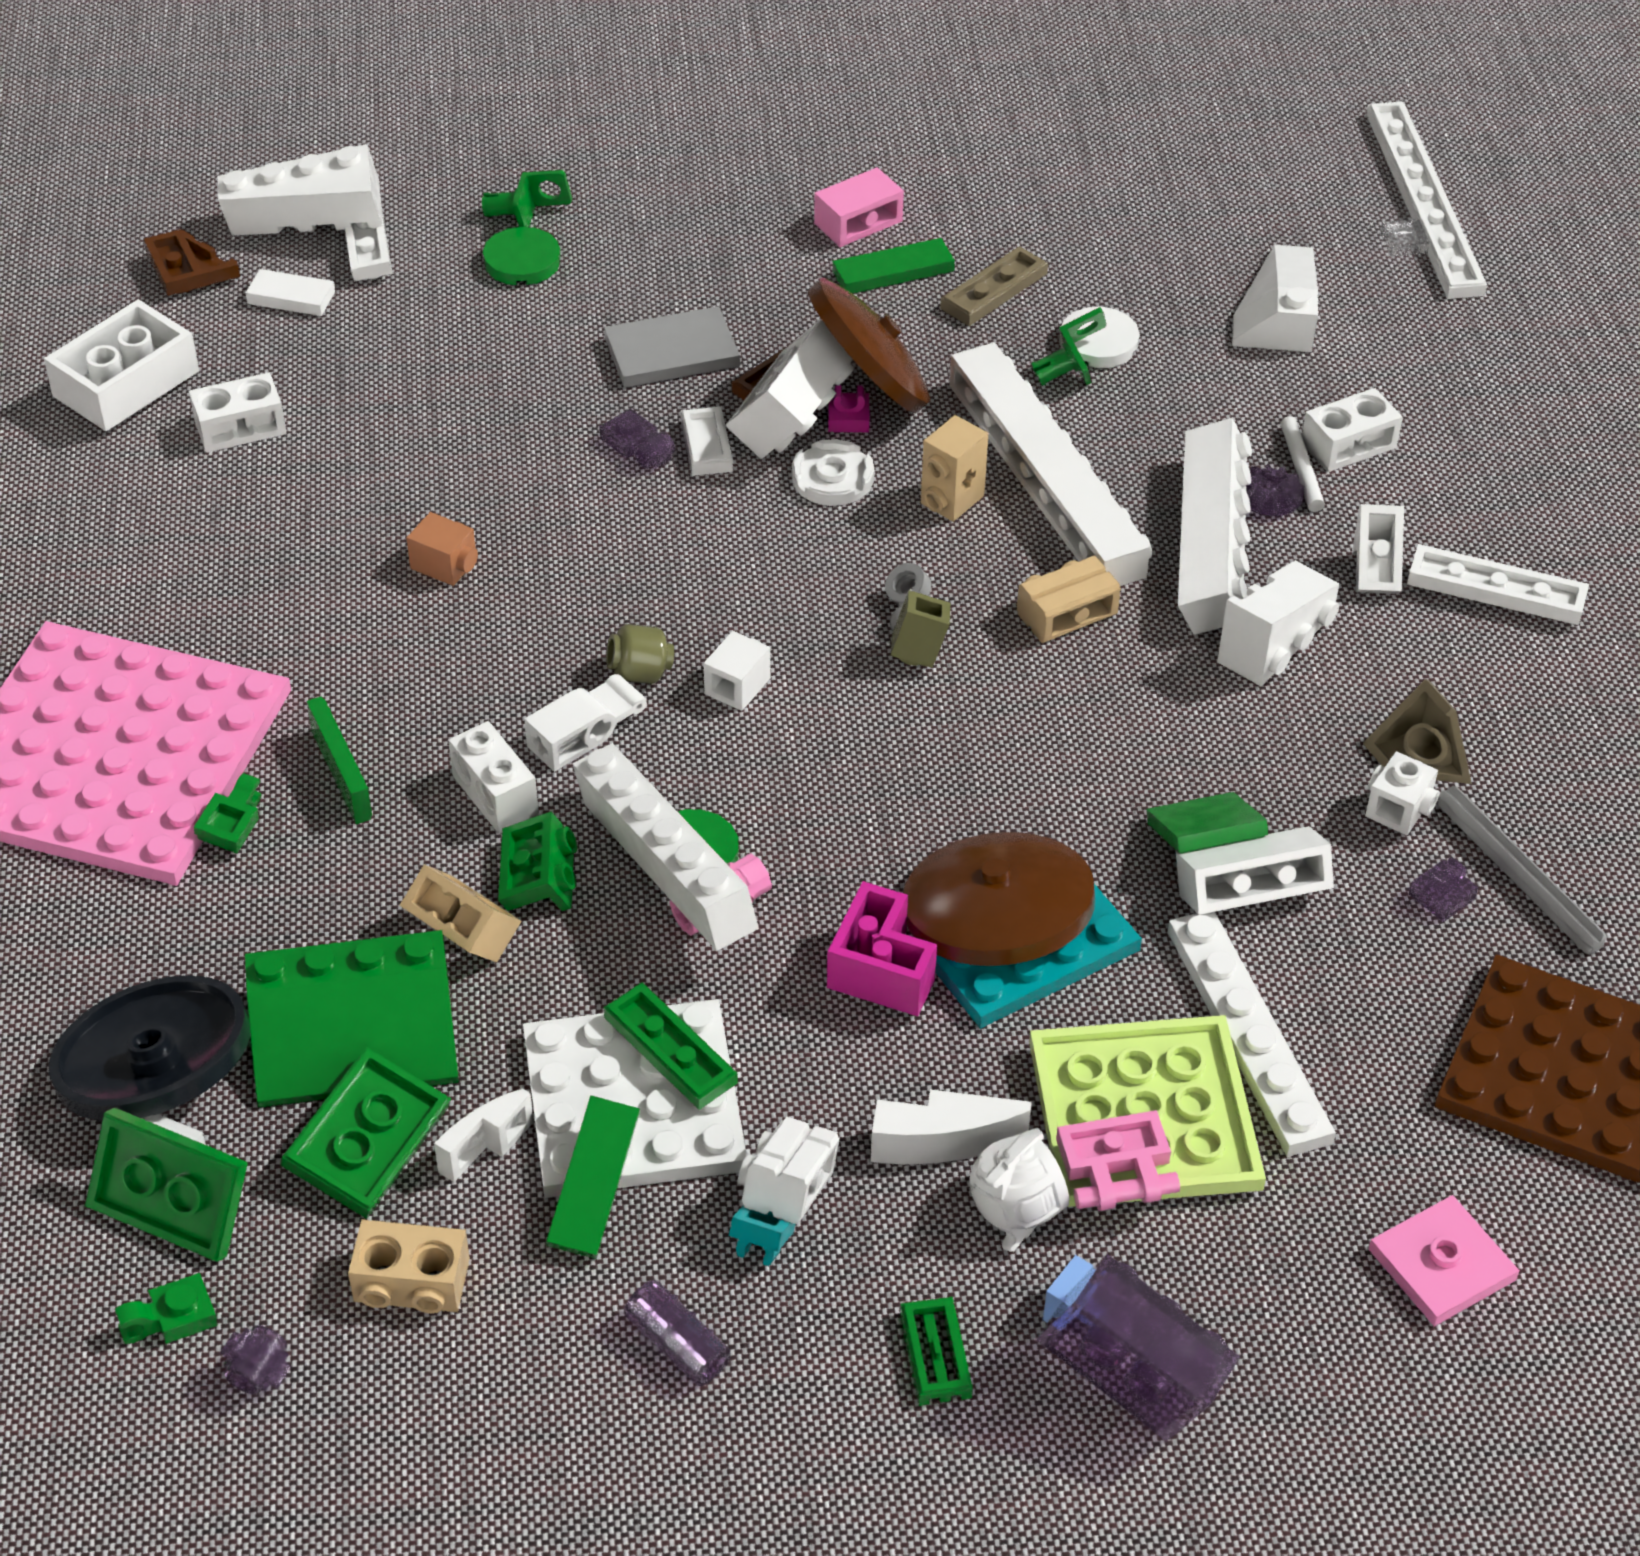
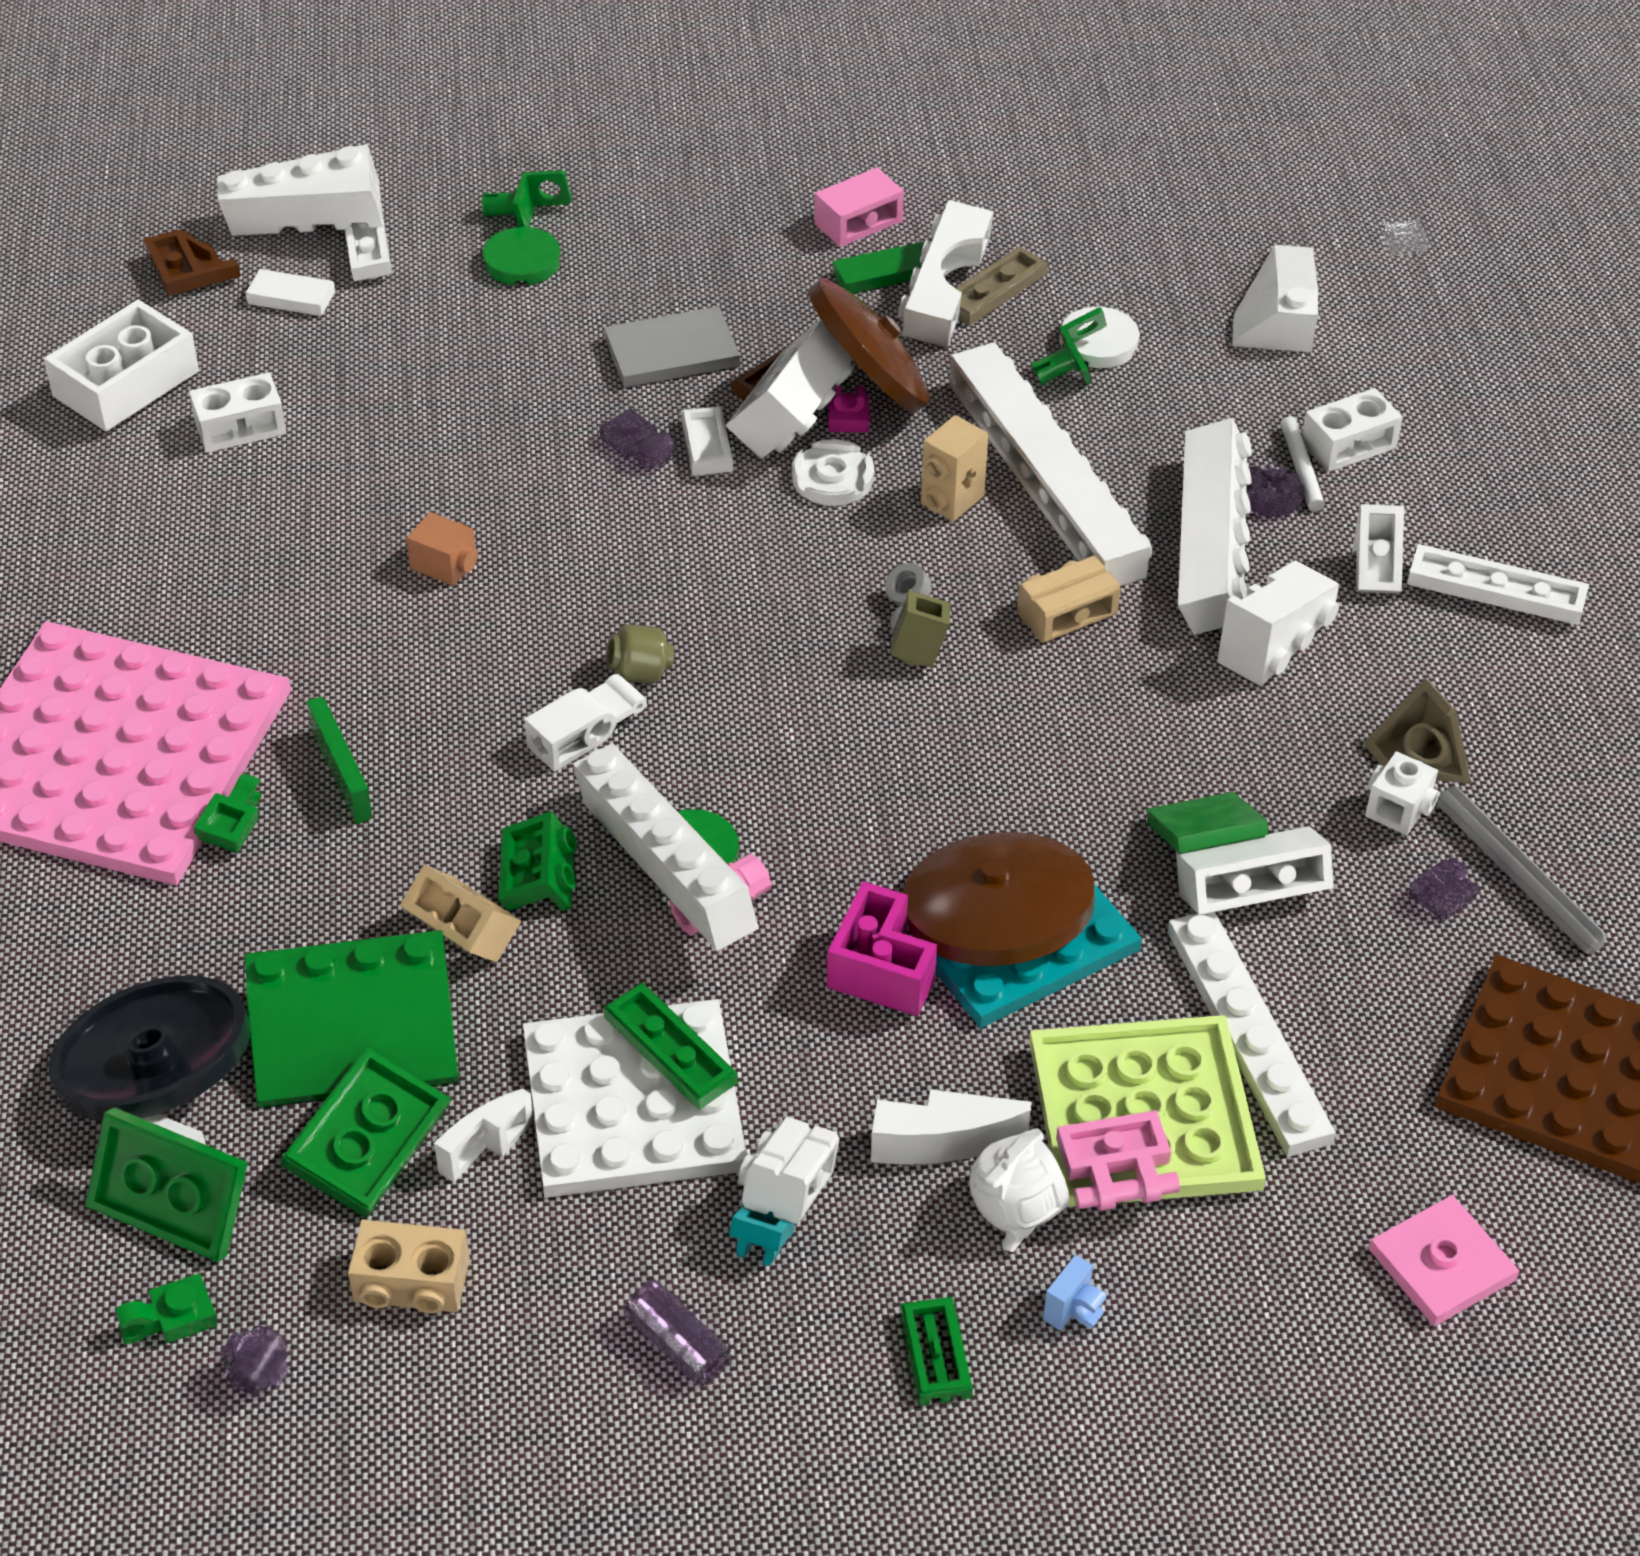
(493, 776): white brick -> none
(593, 1177): green tile -> none
(737, 670): white brick -> none
(957, 242): none -> white arch
(1138, 1348): clear purple brick -> none
(1426, 200): white tile -> none

